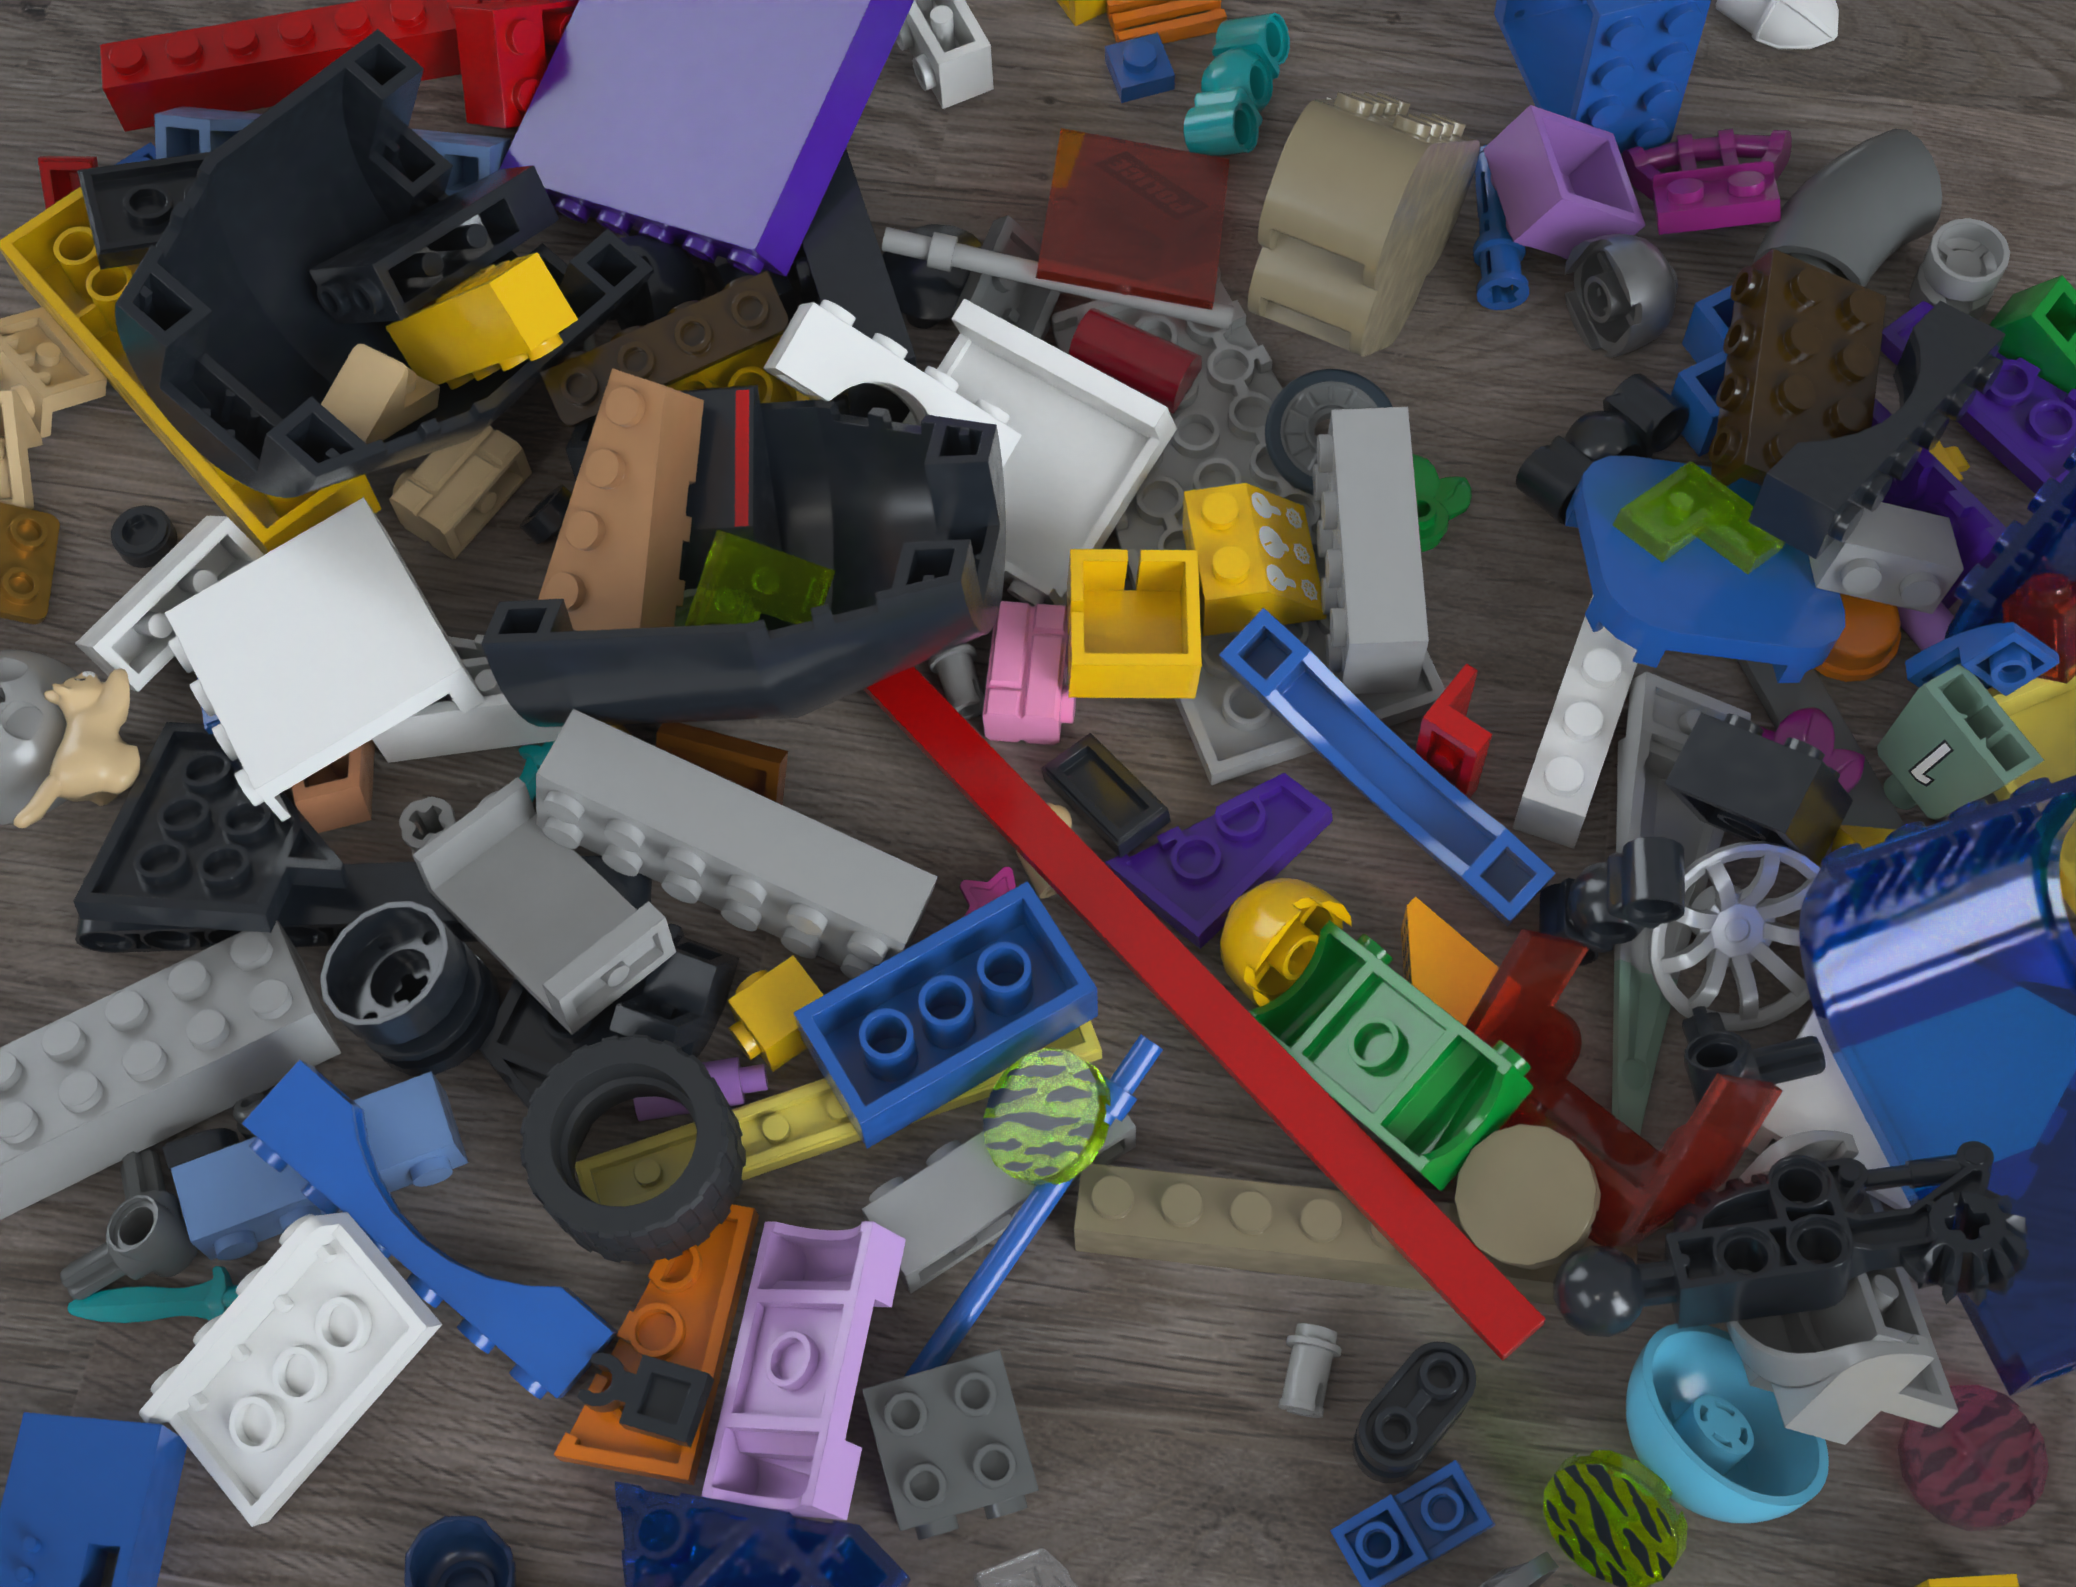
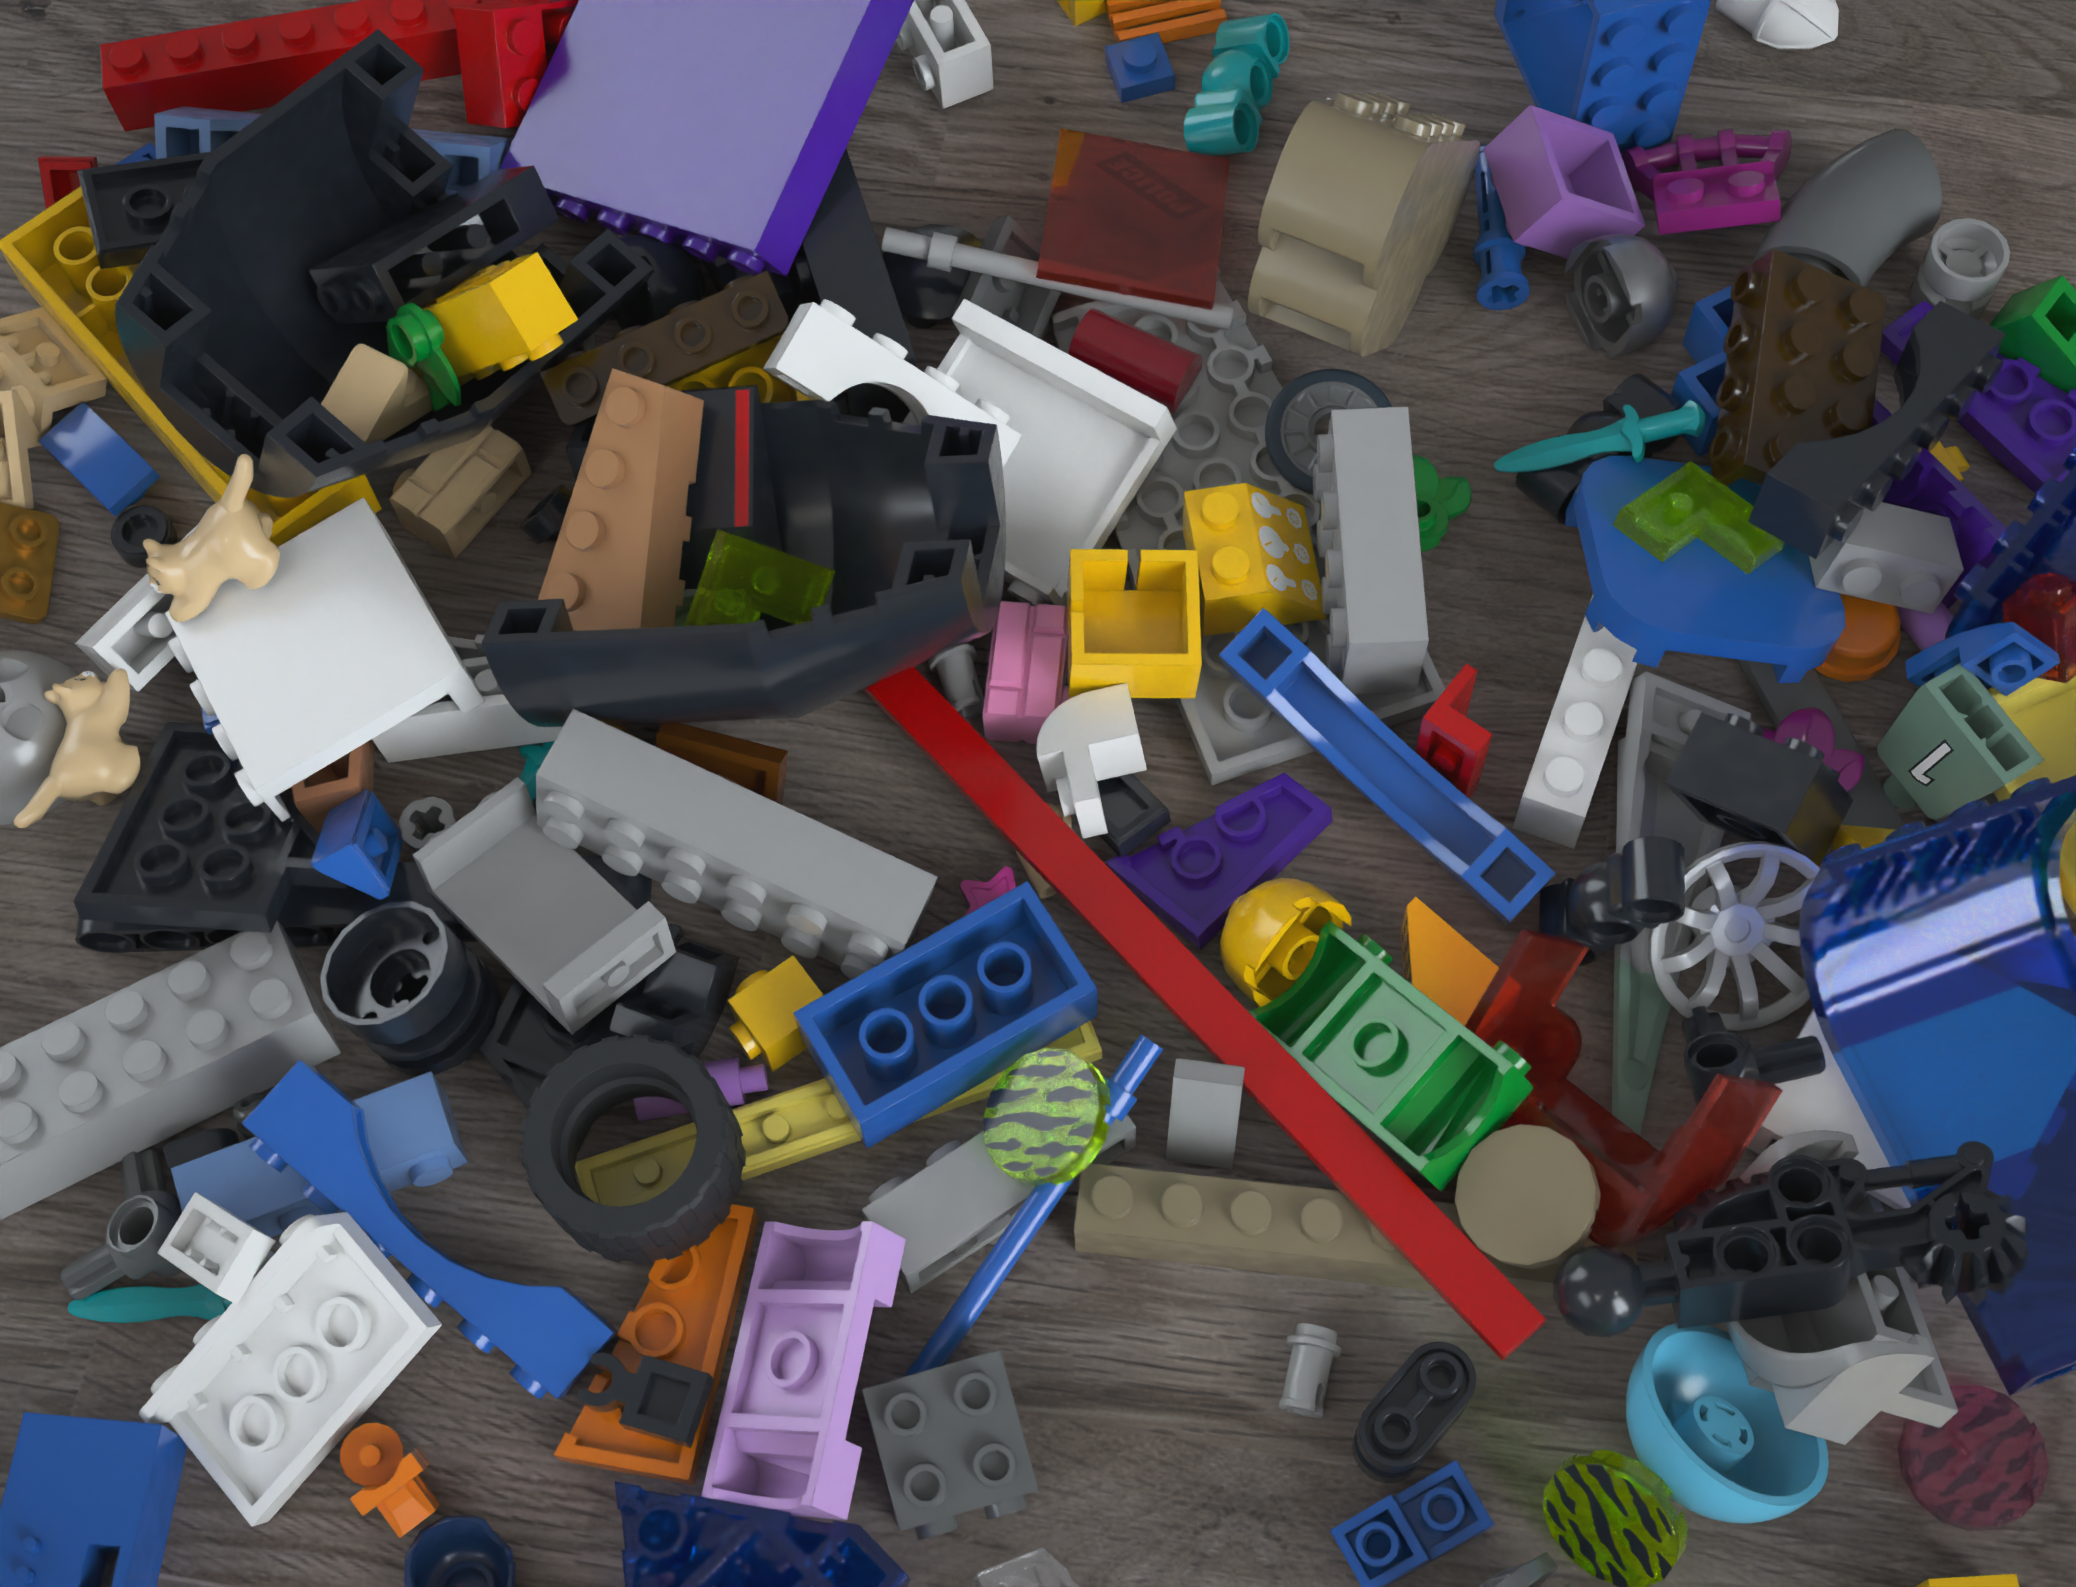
(99, 459): none -> blue slope
(216, 1248): none -> white tile
(224, 546): none -> tan animal
(359, 845): none -> blue slope
(391, 1482): none -> orange hips
(416, 341): none -> green plate
(1085, 743): none -> white brick
(1204, 1113): none -> light grey tile
(1624, 435): none -> teal sword

